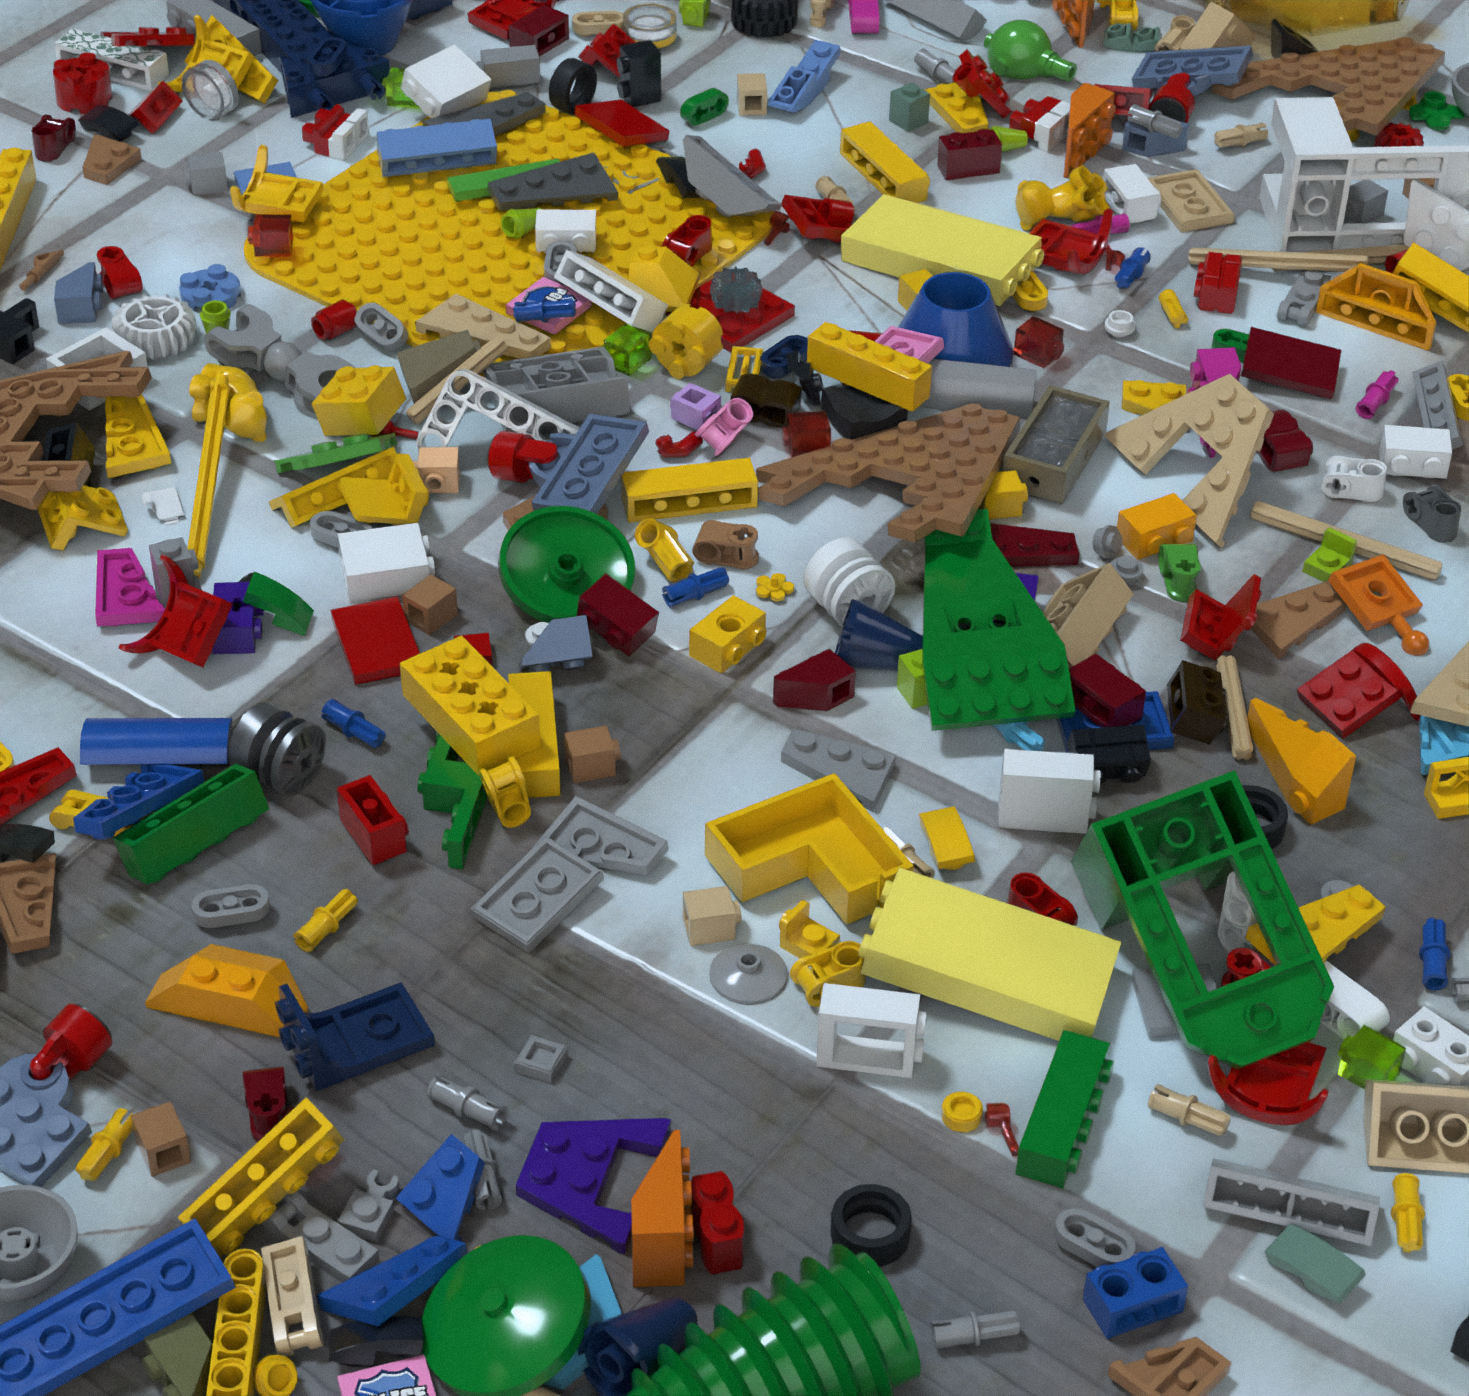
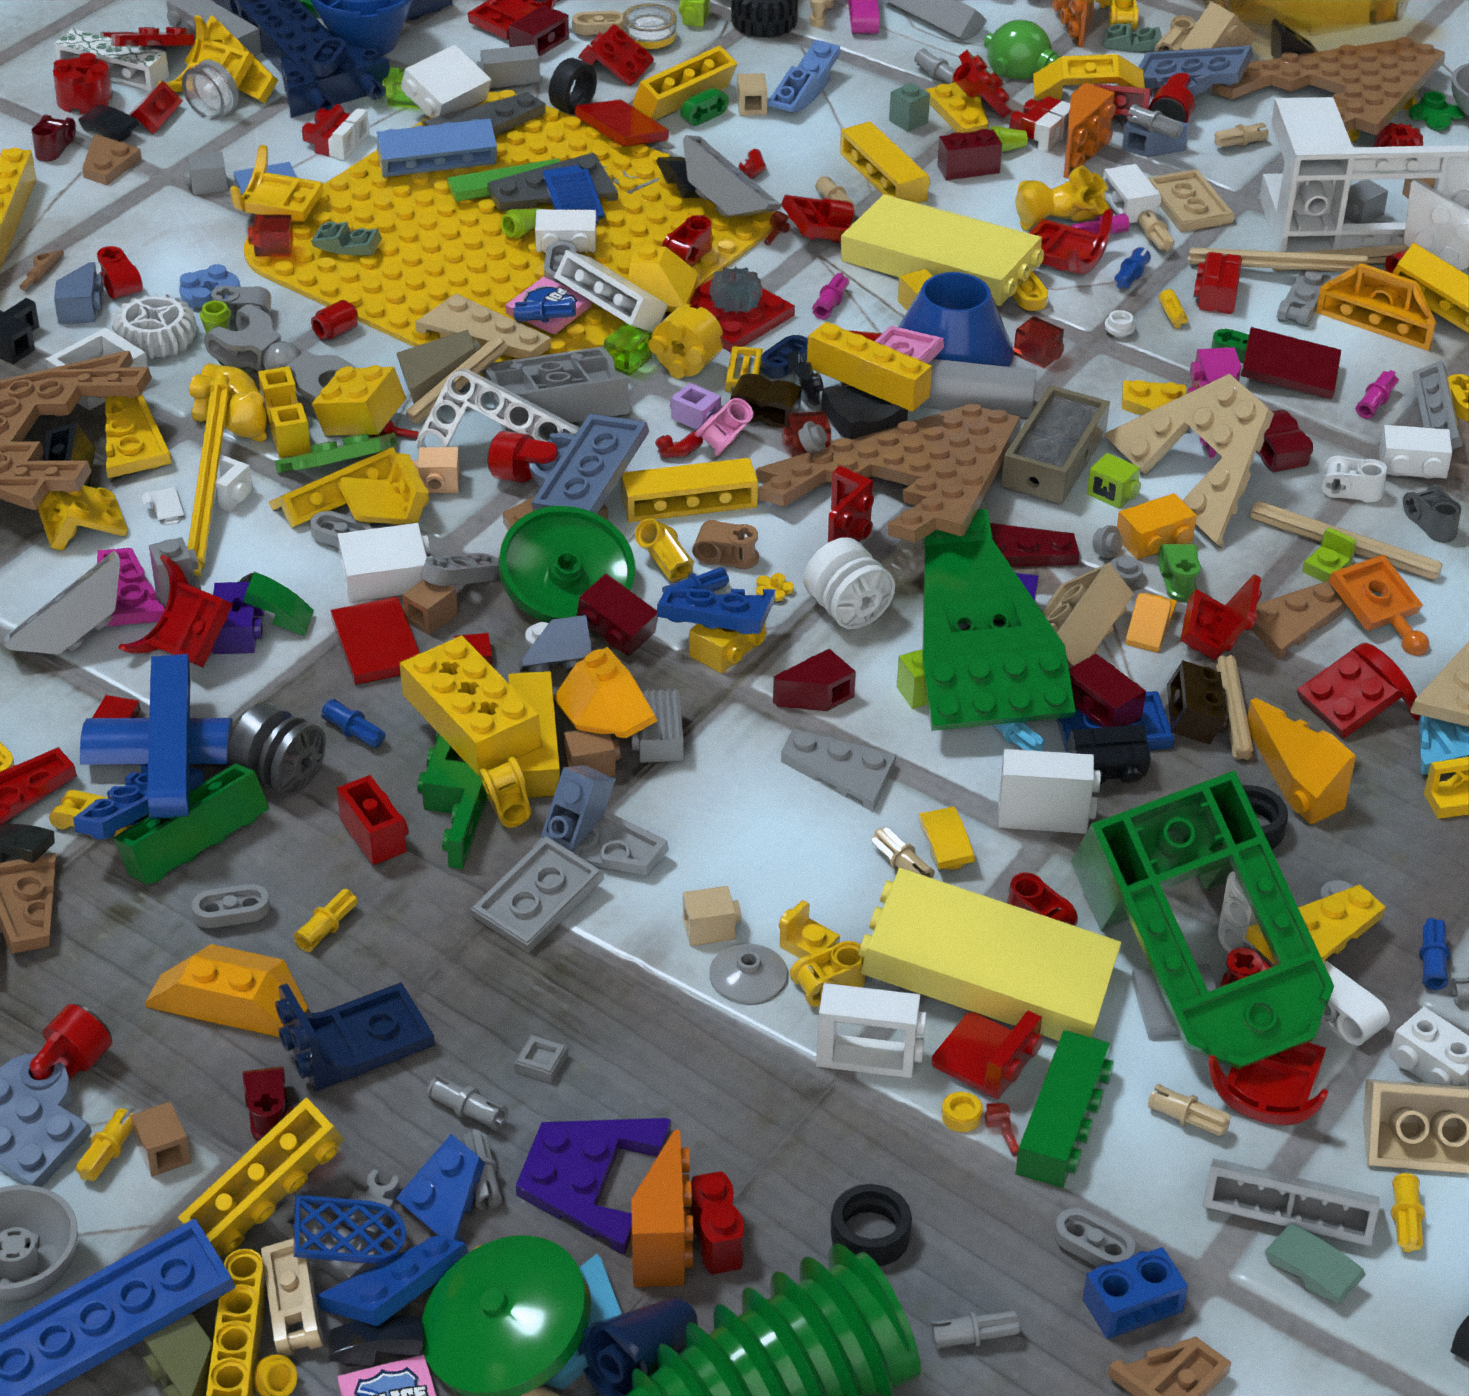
(71, 613): none -> light grey wedge
(117, 708): none -> red tile
(169, 737): none -> blue beam
(234, 483): none -> white bracket
(241, 296): none -> light grey piece
(284, 413): none -> yellow arch
(339, 239): none -> sand green slope
(355, 1205): none -> blue window
(384, 326): light grey plate -> none
(460, 569): none -> light grey beam
(572, 190): none -> blue window
(577, 805): none -> sand blue slope
(604, 697): none -> light orange wedge
(639, 73): black brick -> none
(664, 738): none -> light grey brick
(672, 87): none -> yellow brick
(727, 611): none -> blue wing
(811, 834): yellow piece -> none
(812, 437): none -> light grey plate
(830, 296): none -> dark pink axle
(850, 505): none -> red bracket
(874, 639): dark blue cone -> none
(989, 1053): none -> red bracket
(1005, 496): yellow brick -> none
(1088, 69): none -> yellow slope
(1113, 257): clear red hand -> none
(1113, 481): none -> lime brick
(1150, 621): none -> light orange slope
(1155, 231): none -> tan axle
(1370, 1057): clear neon green brick -> none

